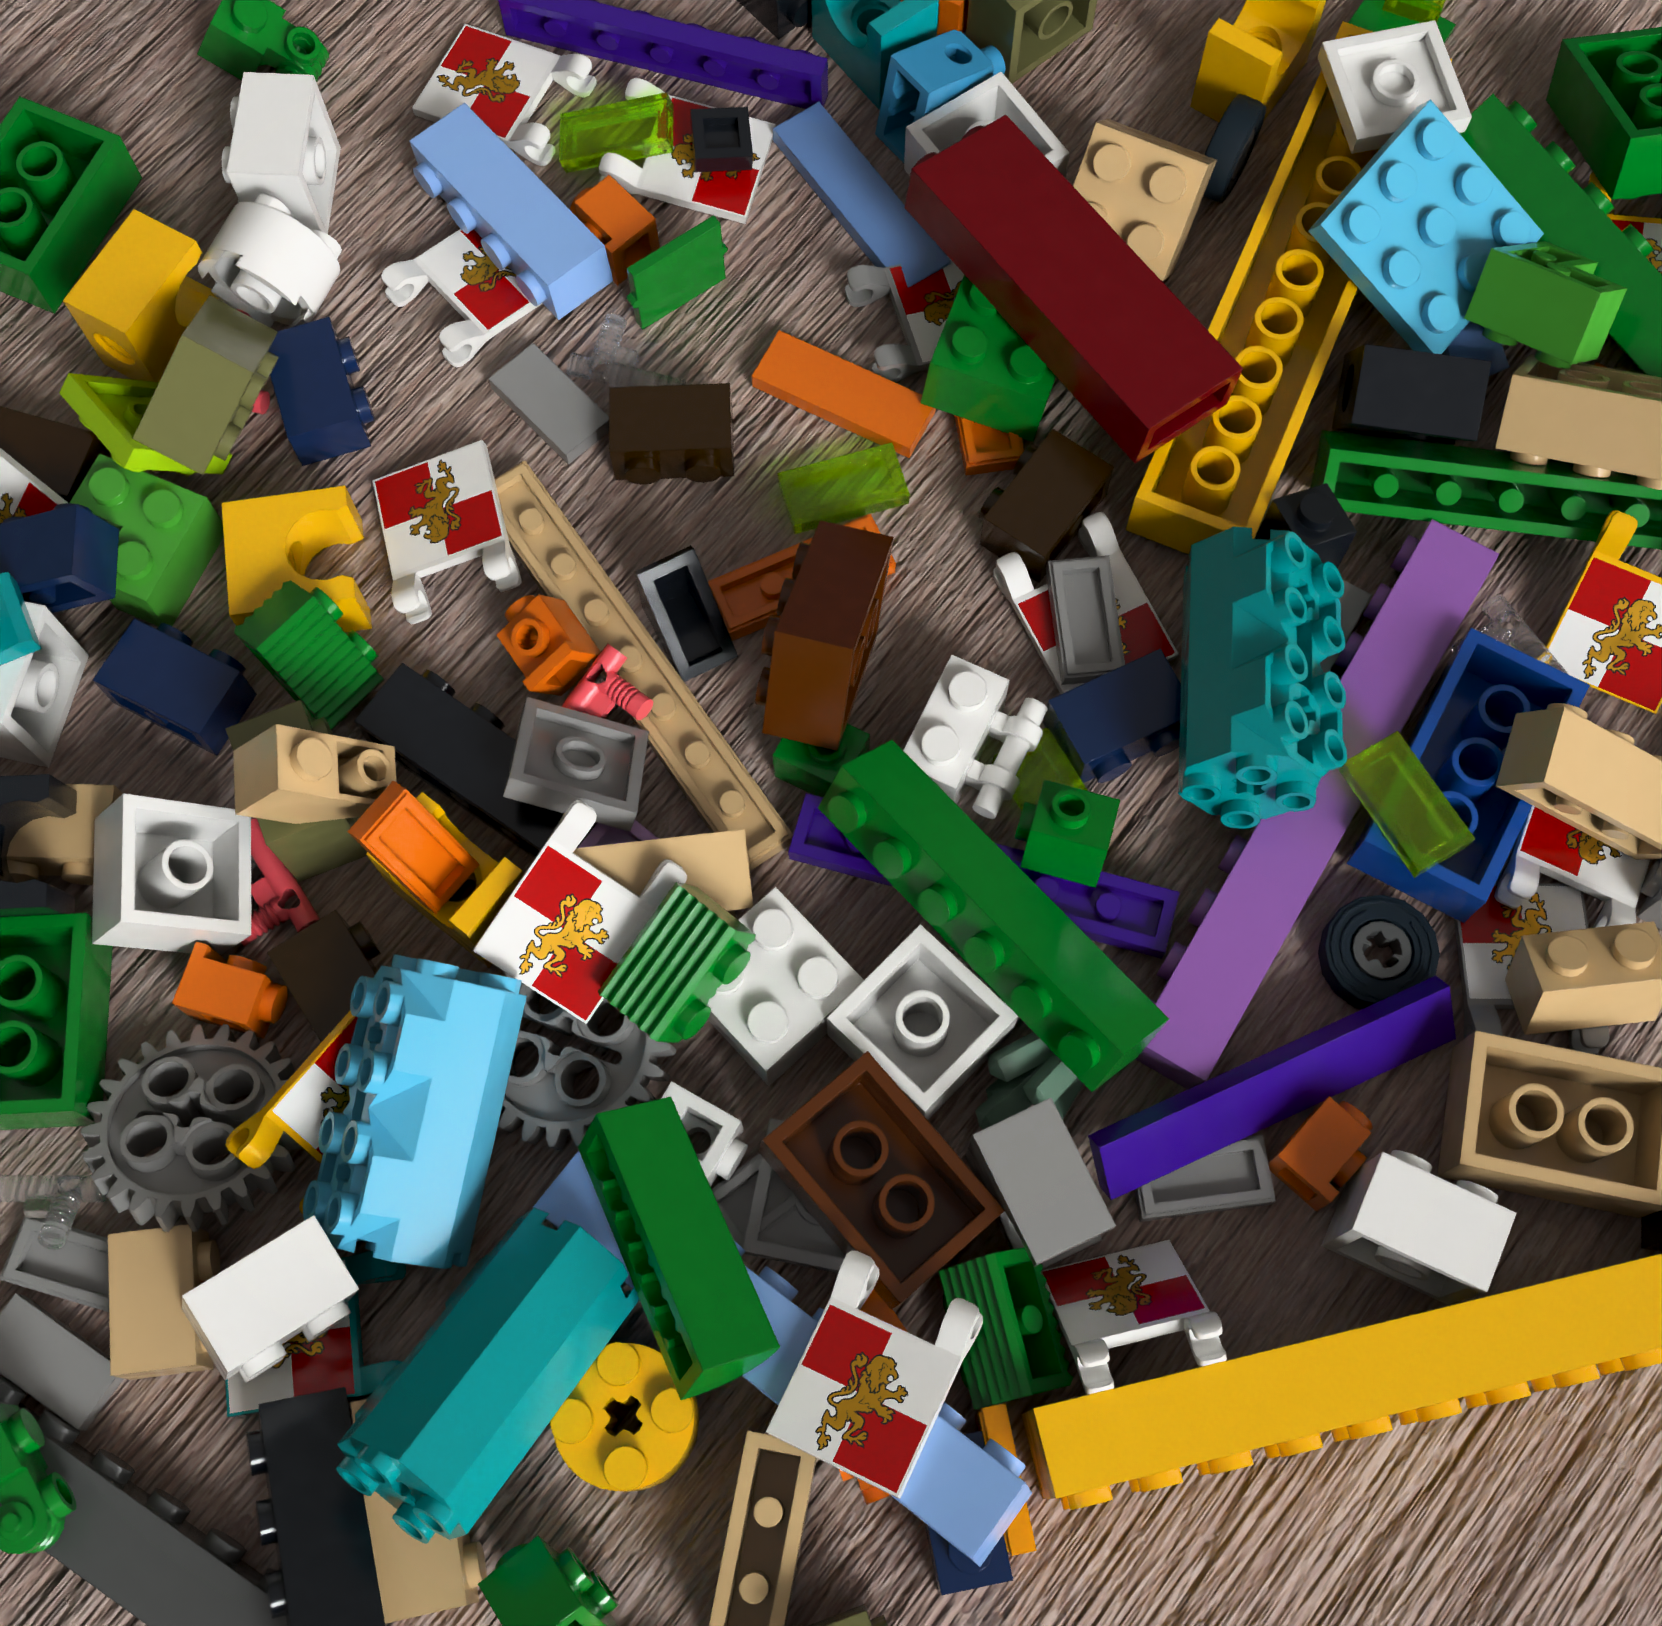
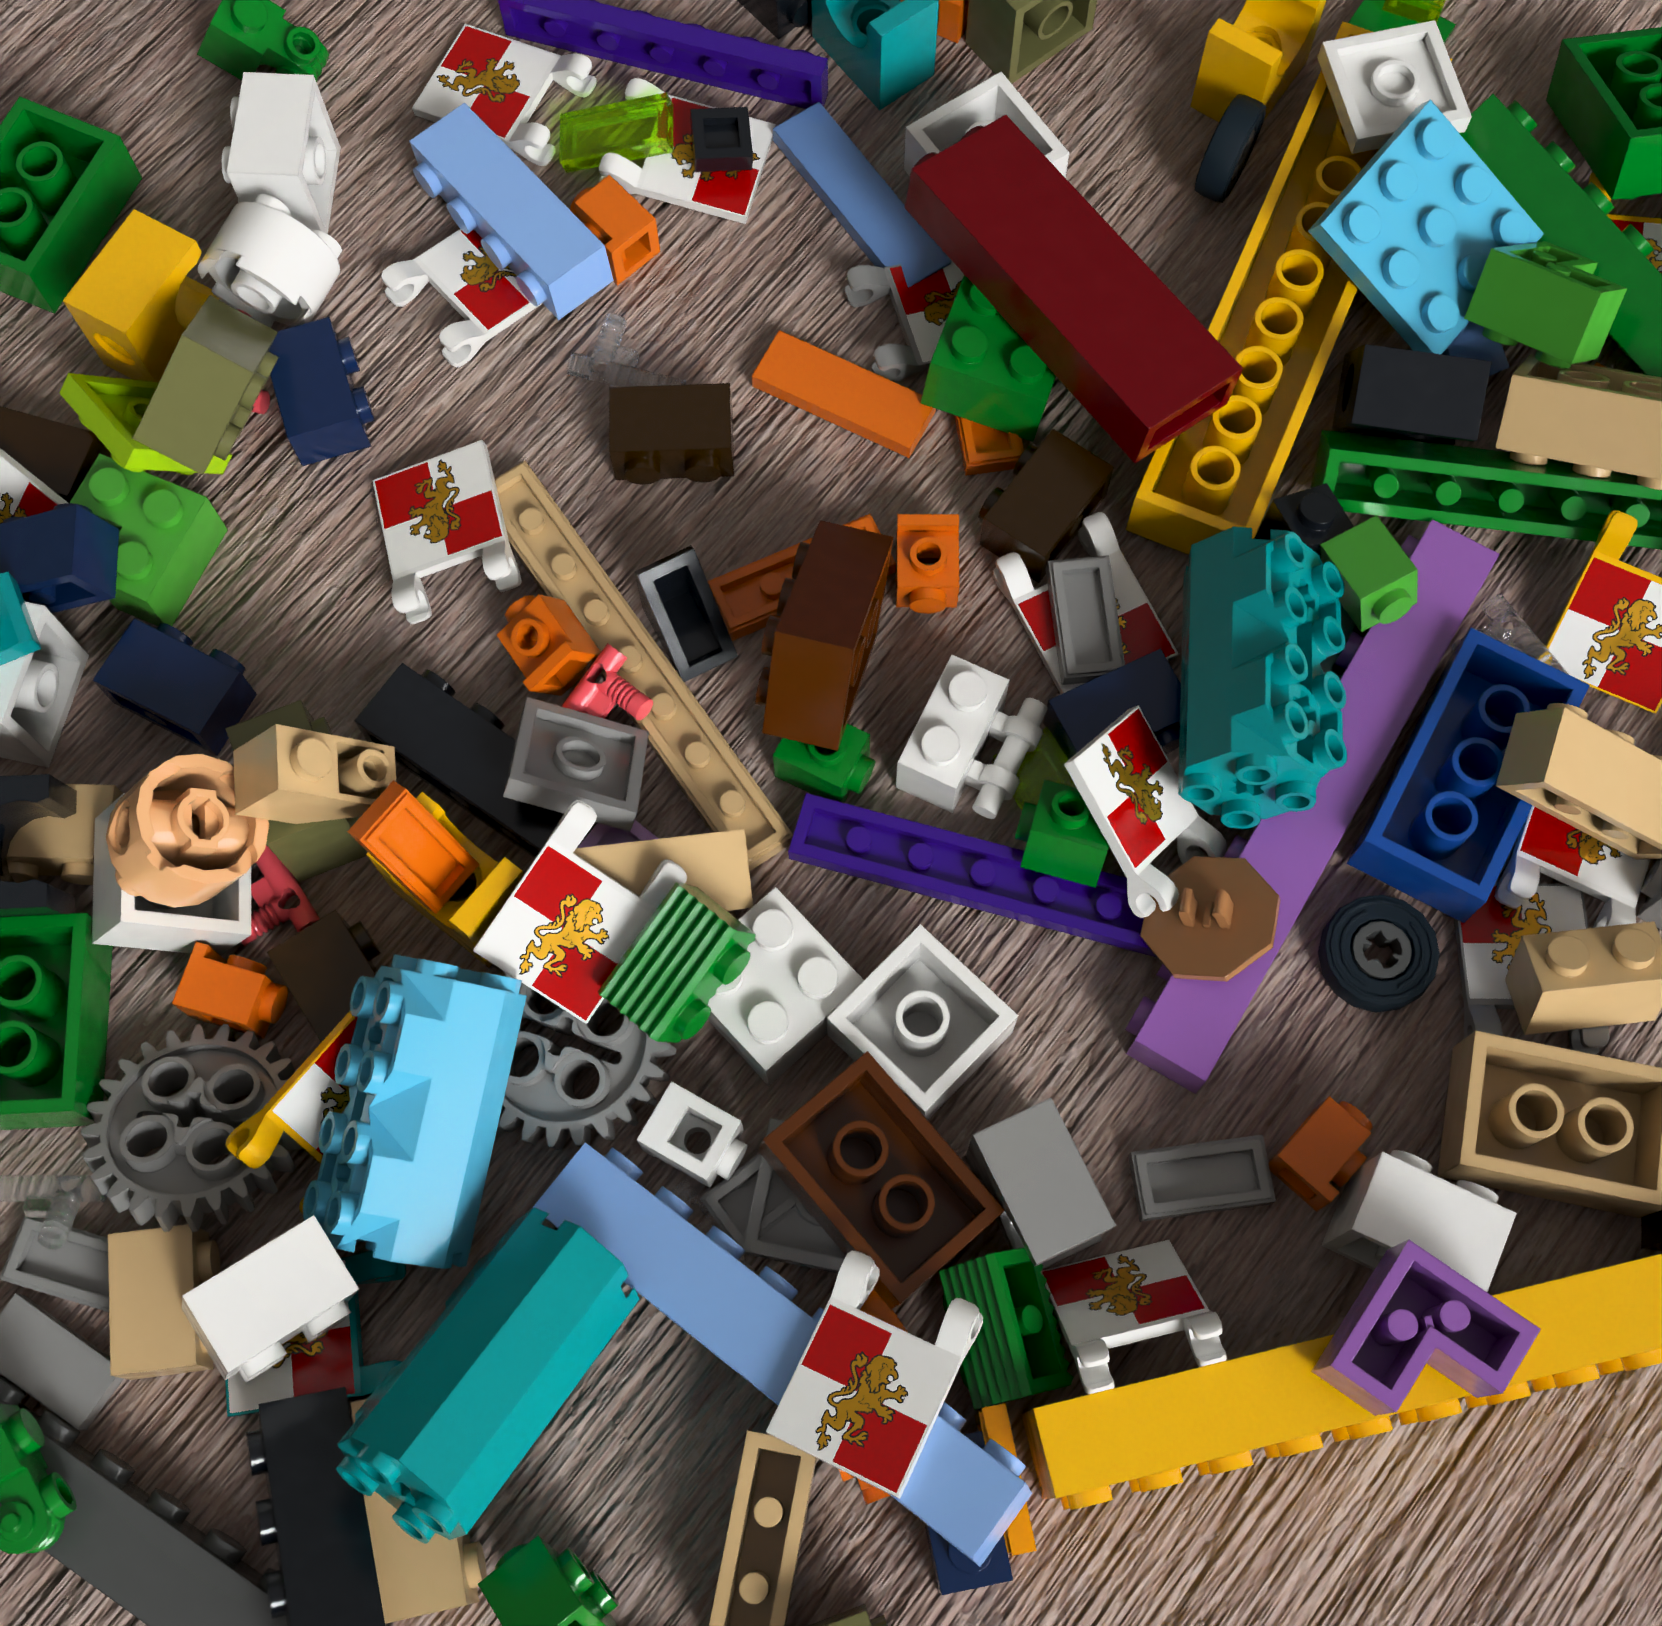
(179, 833): none -> light nougat brick
(276, 539): yellow piece -> none
(310, 653): green brick -> none
(550, 403): light grey tile -> none
(628, 1459): yellow brick -> none
(676, 1246): green brick -> none
(677, 272): green piece -> none
(843, 487): clear neon green tile -> none
(927, 540): none -> orange brick
(929, 77): dark azure torso -> none
(992, 914): green brick -> none
(1026, 1076): sand green rock -> none
(1139, 808): none -> flag
(1144, 190): tan brick -> none
(1219, 922): none -> medium nougat piece
(1272, 1087): dark purple tile -> none
(1375, 574): none -> bright green brick
(1406, 804): clear neon green tile -> none
(1418, 1315): none -> medium lavender brick

